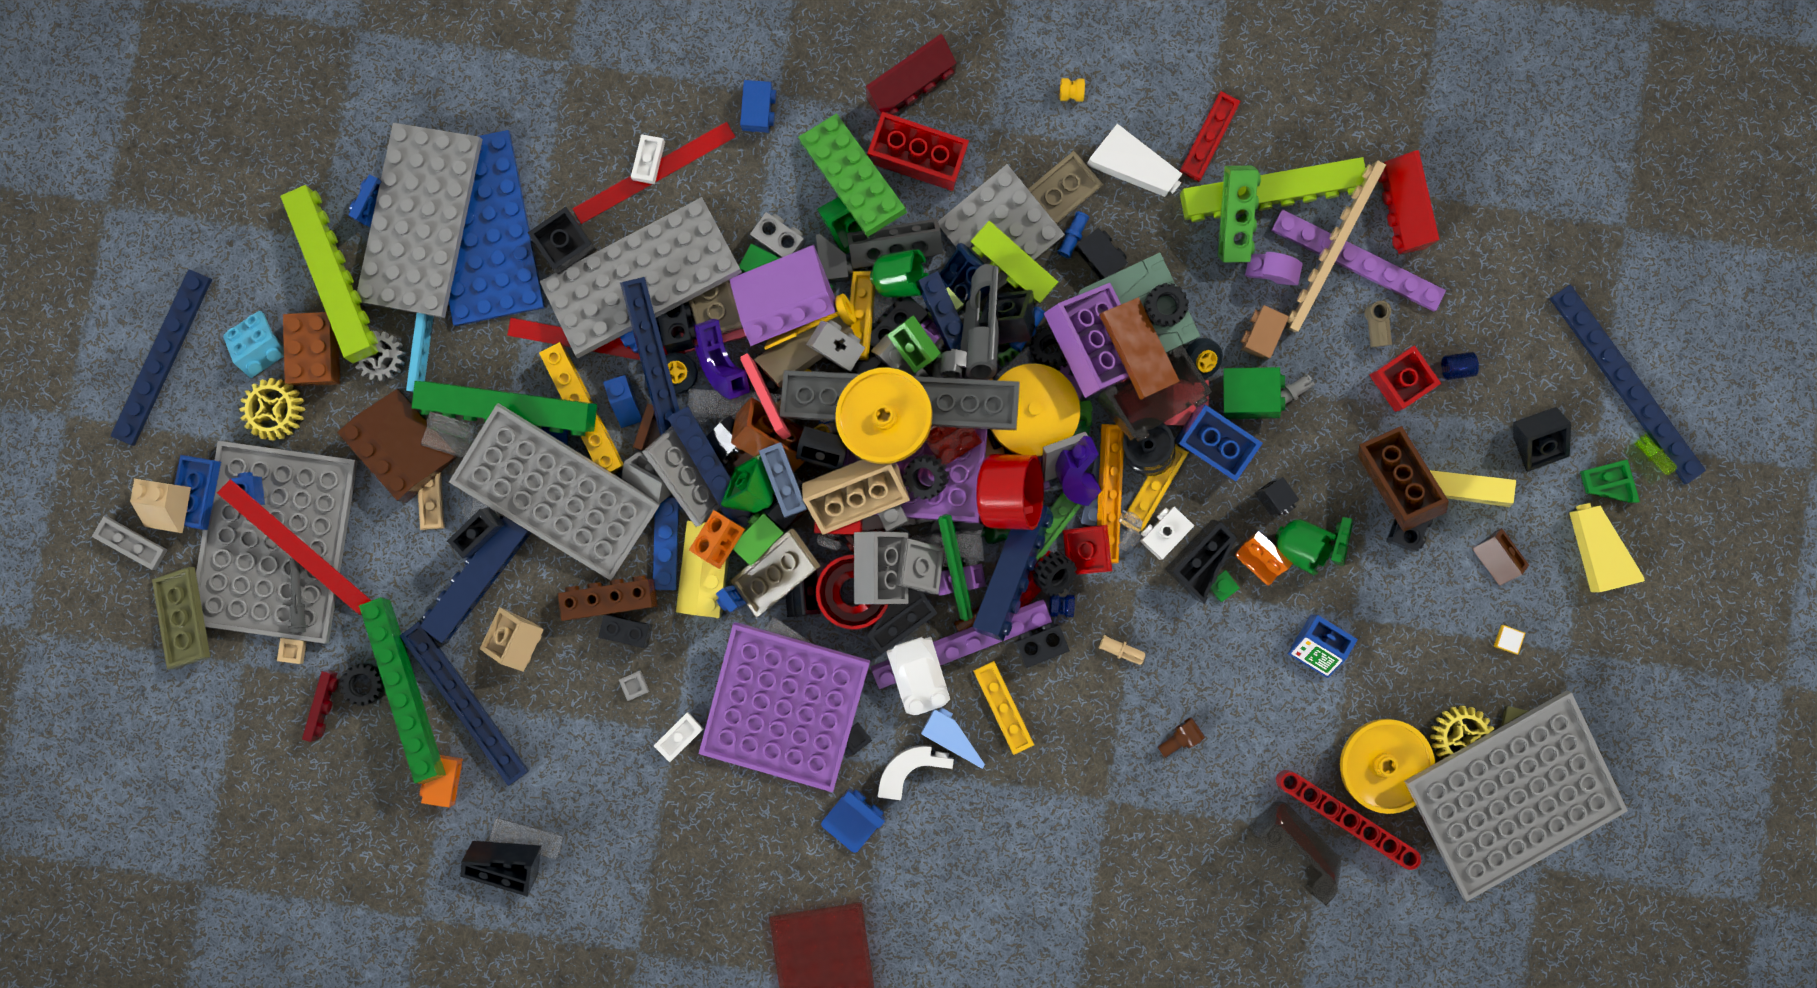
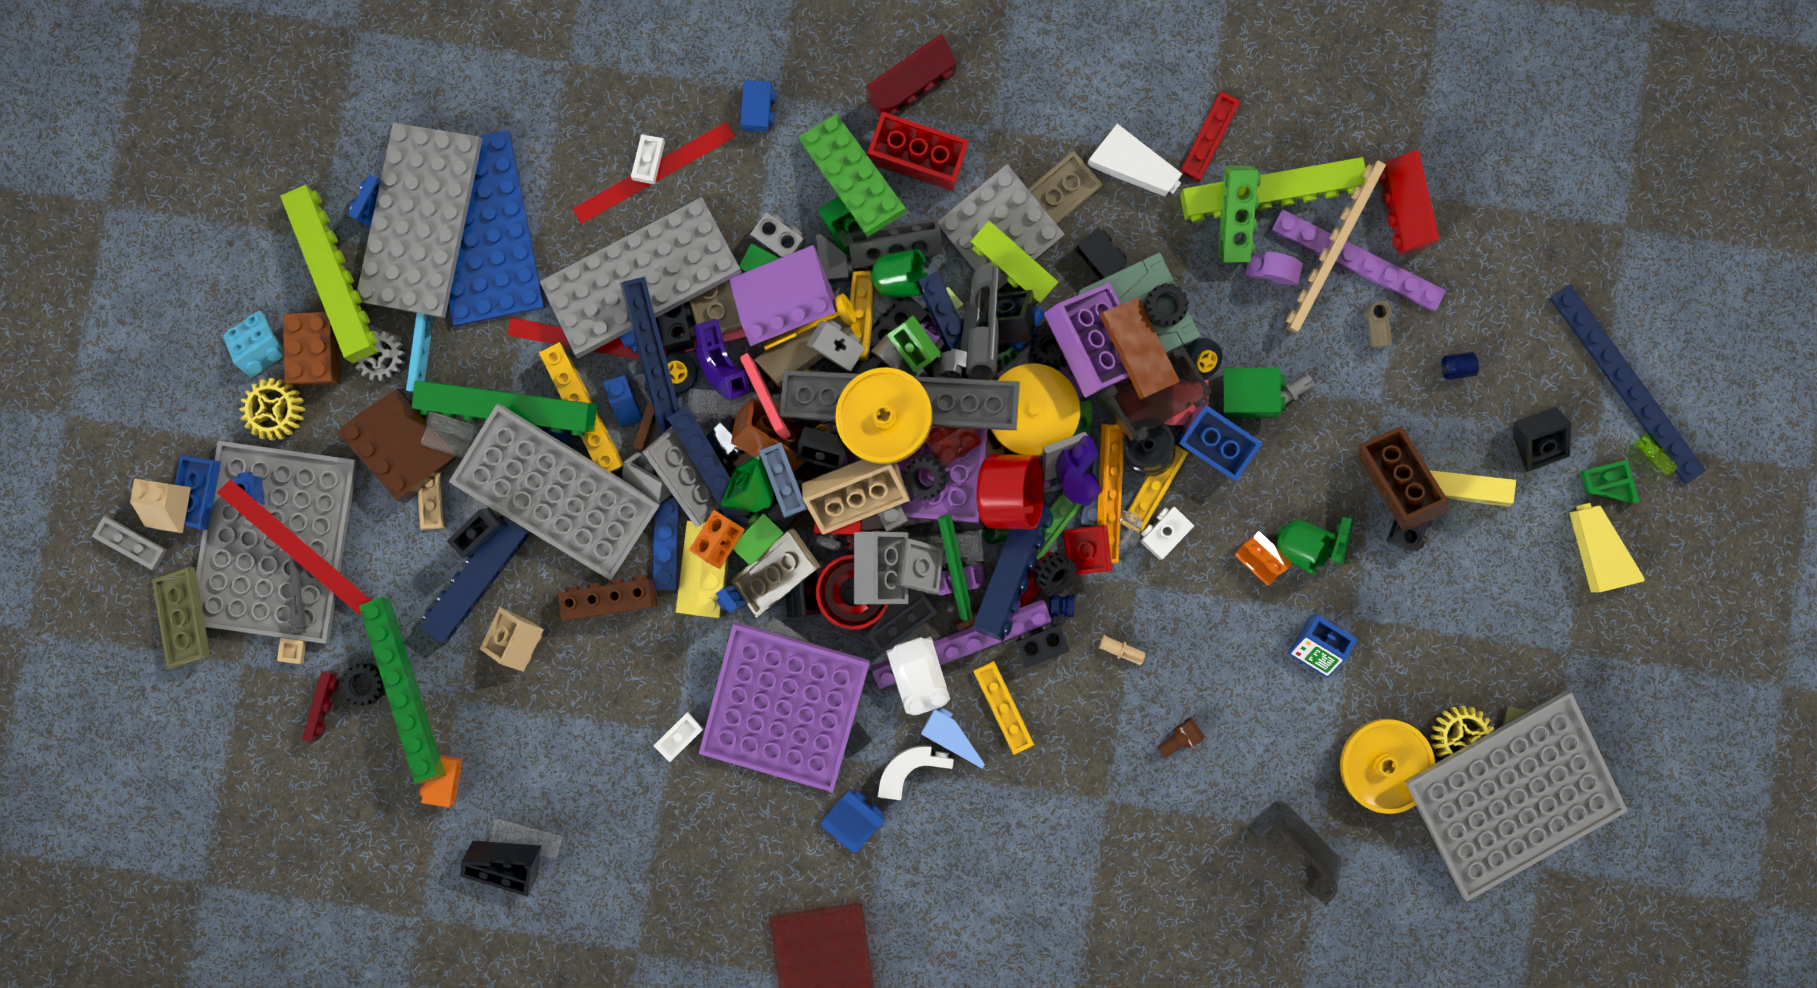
(161, 357): dark blue plate -> none
(464, 703): dark blue plate -> none
(562, 240): black brick -> none
(625, 631): black brick -> none
(634, 685): light grey tile -> none
(959, 272): dark blue slope -> none
(1072, 89): yellow wheel -> none
(1073, 234): blue pin -> none
(1202, 559): black wedge -> none
(1224, 586): green plate -> none
(1264, 332): medium nougat brick -> none
(1277, 497): black brick -> none
(1357, 825): red beam -> none
(1405, 379): red brick -> none
(1501, 557): panel -> none
(1509, 639): white tile -> none

